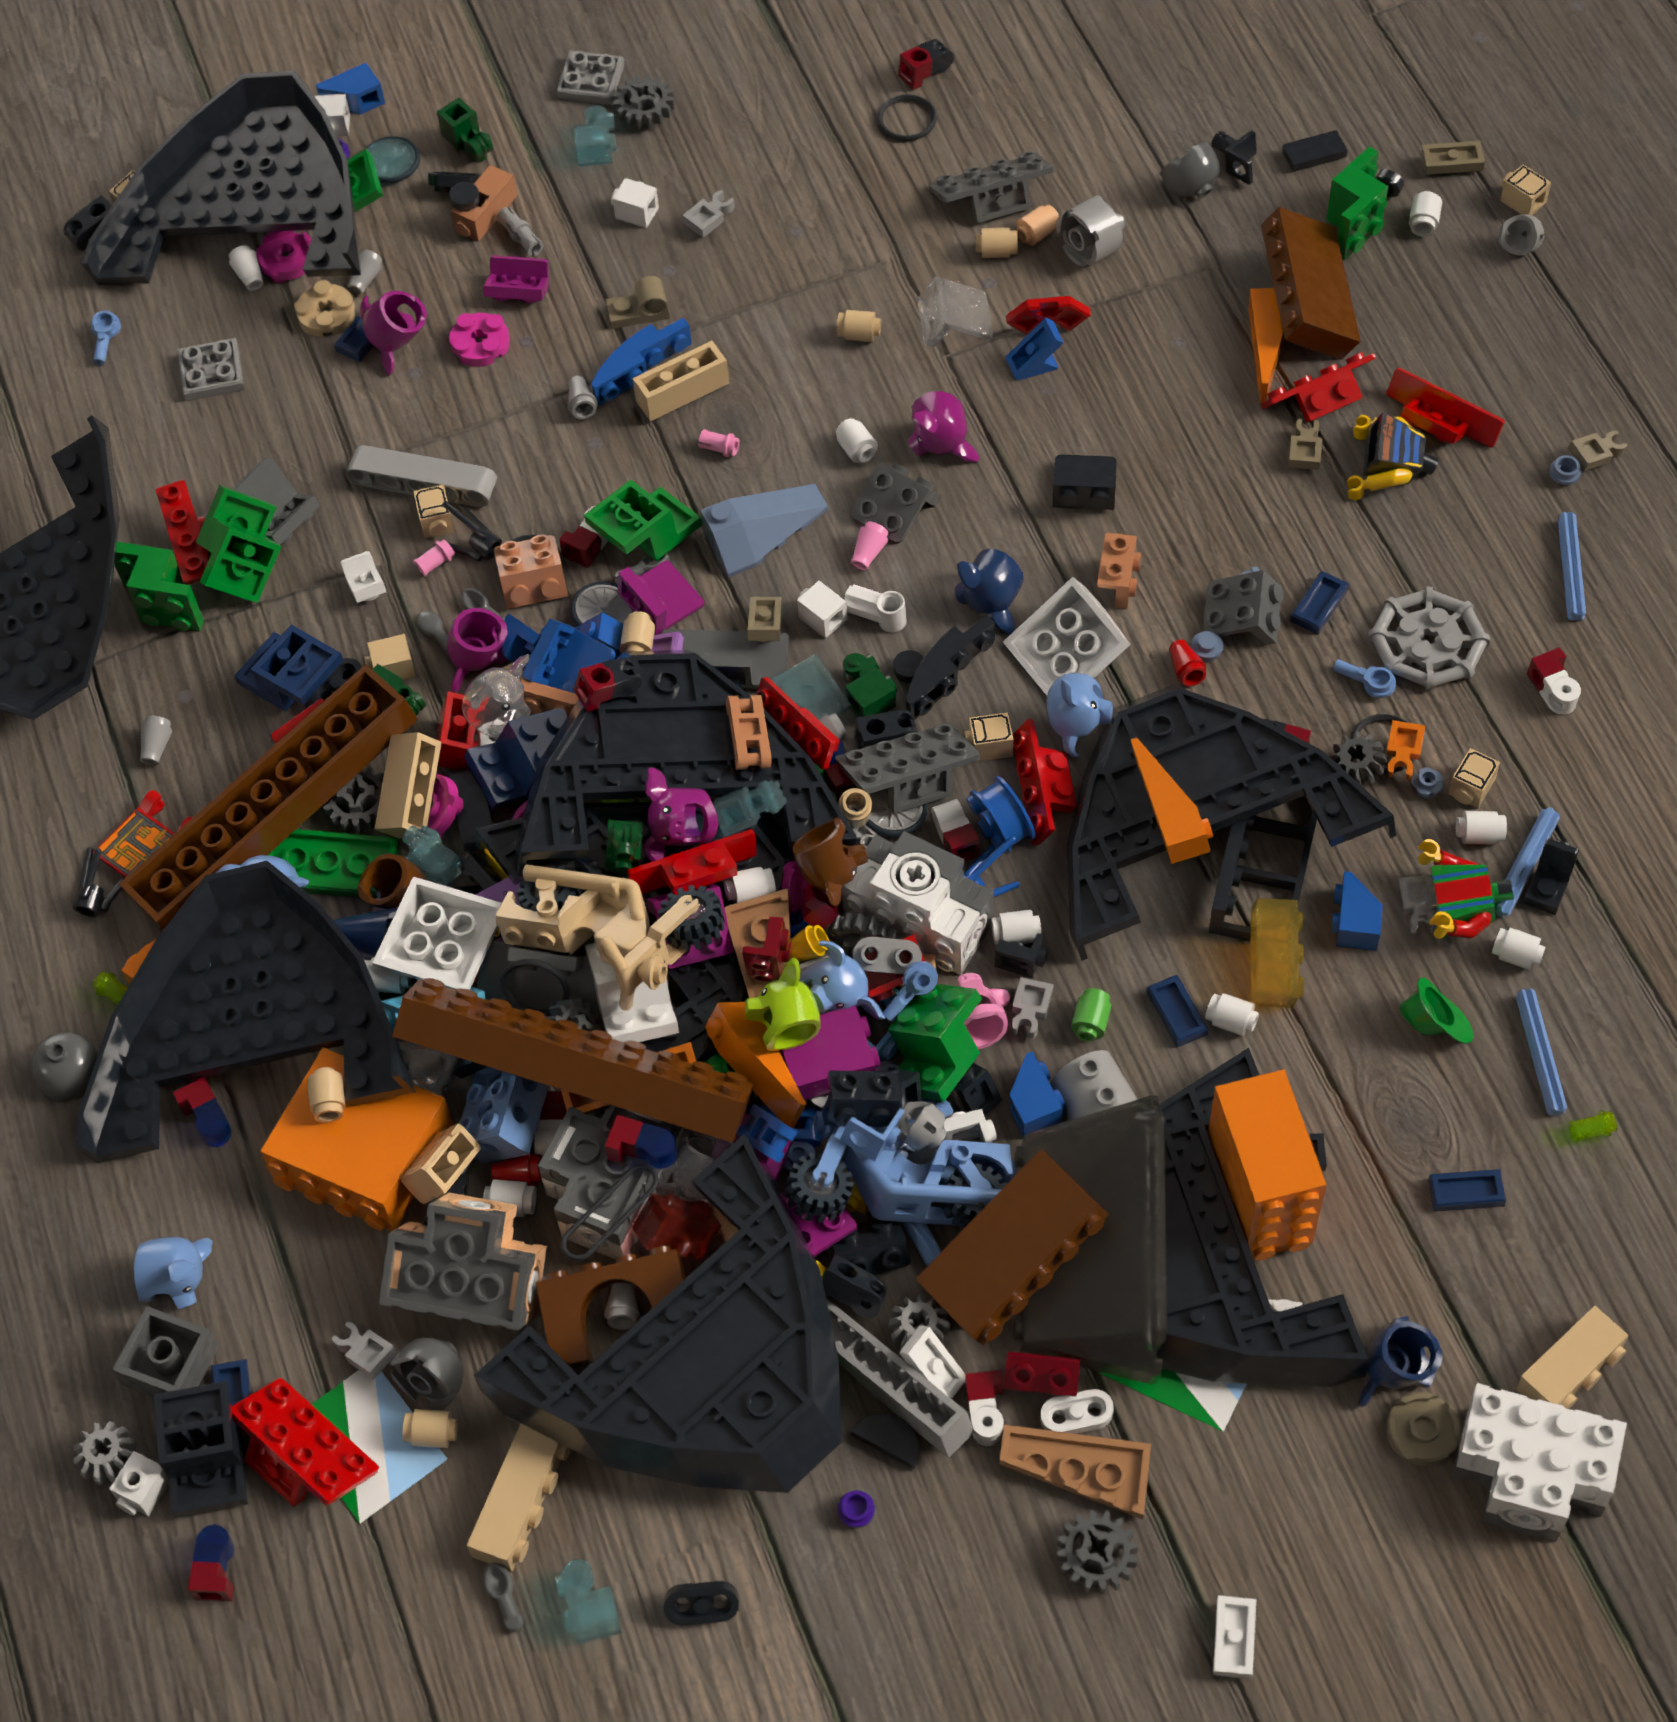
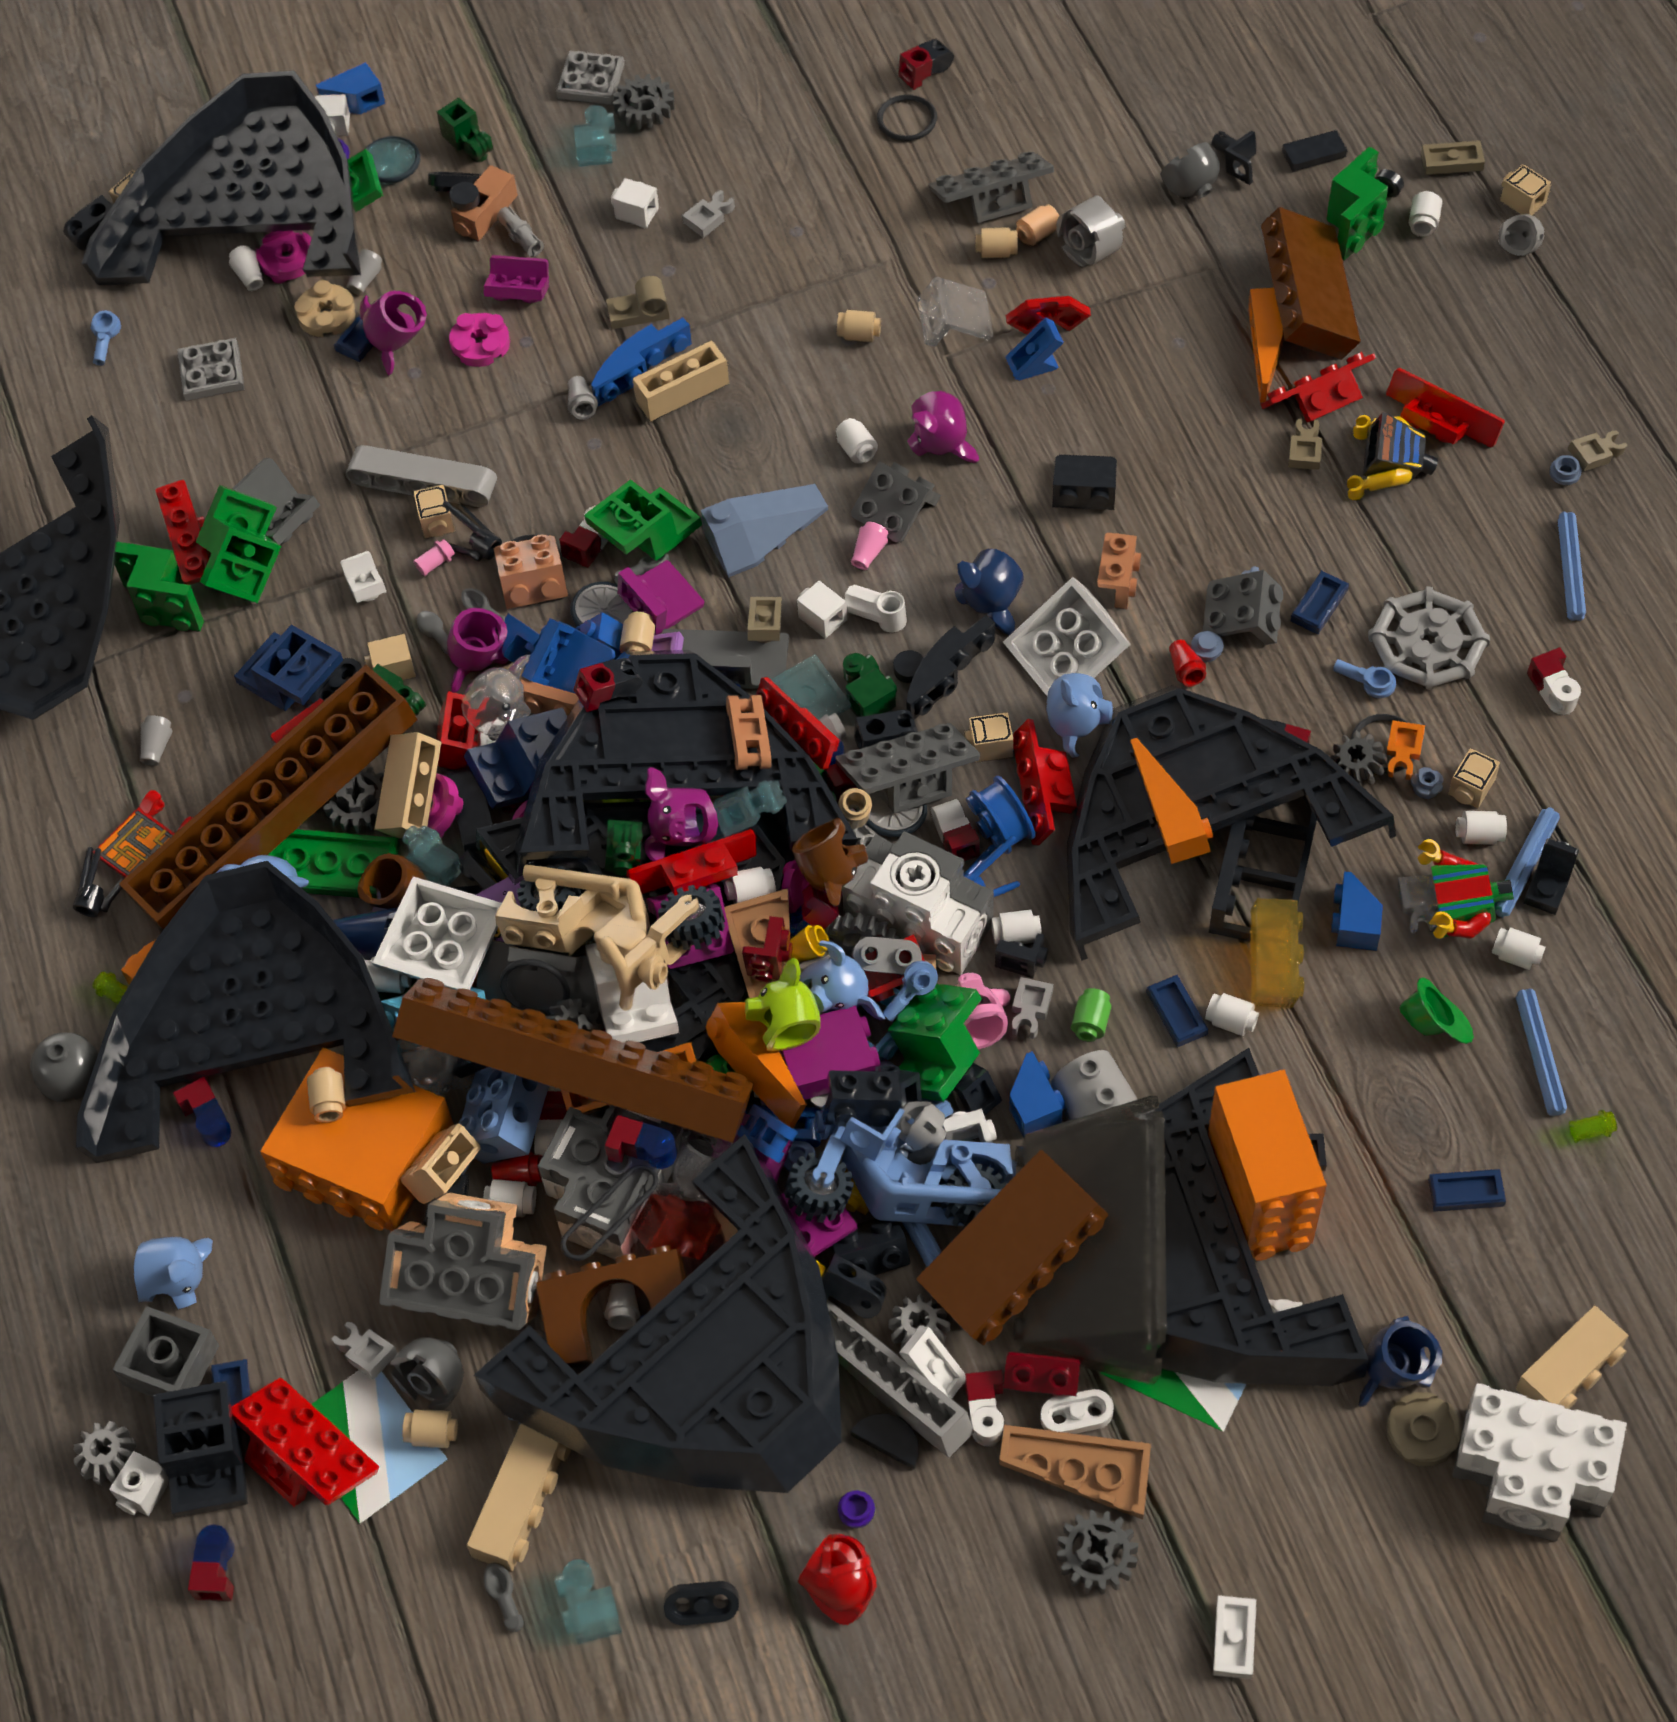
(718, 442): bright pink pin -> none
(840, 1578): none -> red helmet

